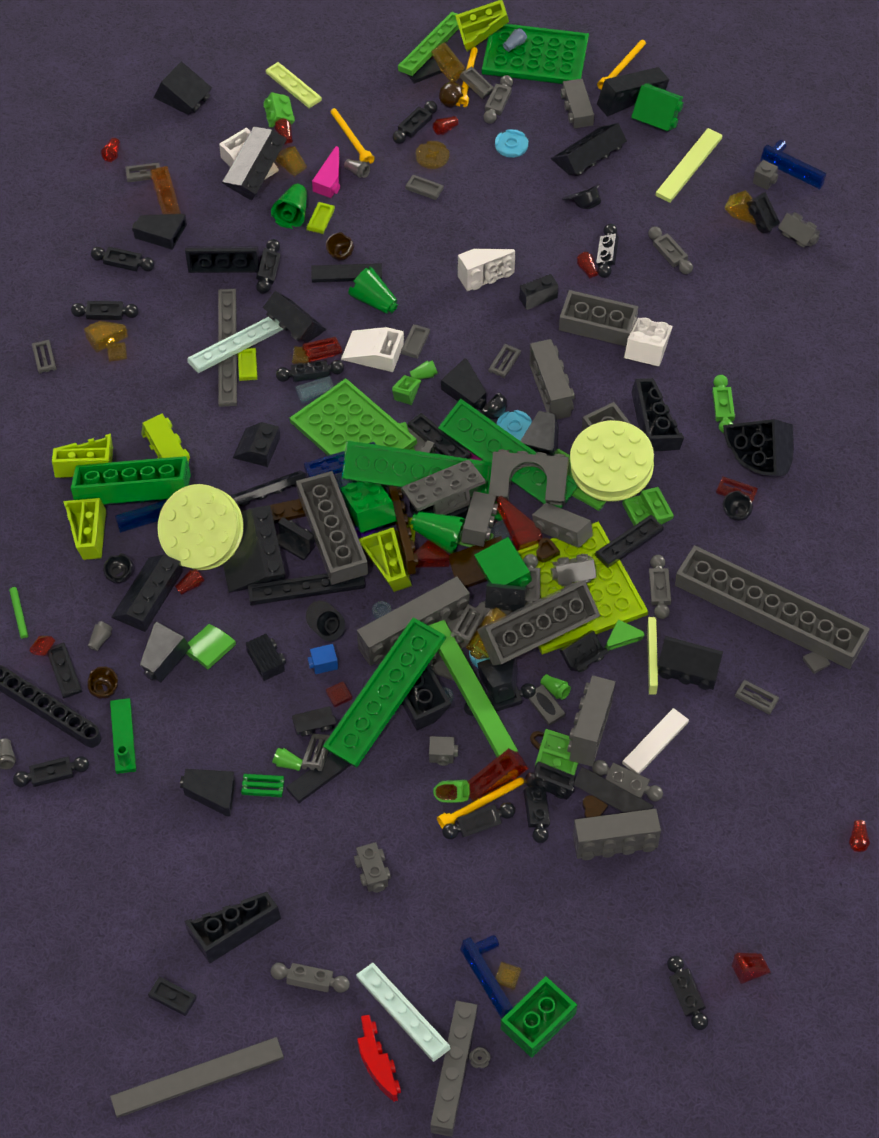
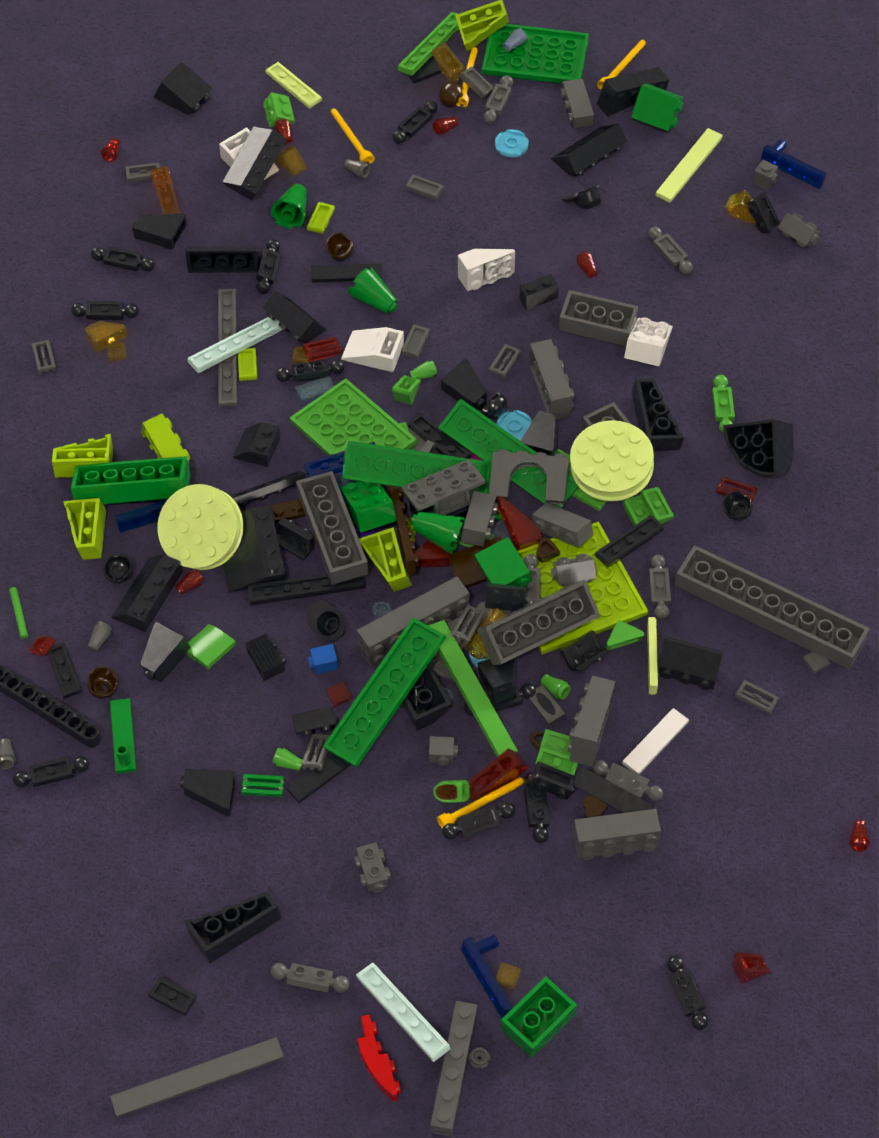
(327, 179): dark pink slope -> none
(432, 155): clear yellow tile -> none
(607, 250): black plate -> none

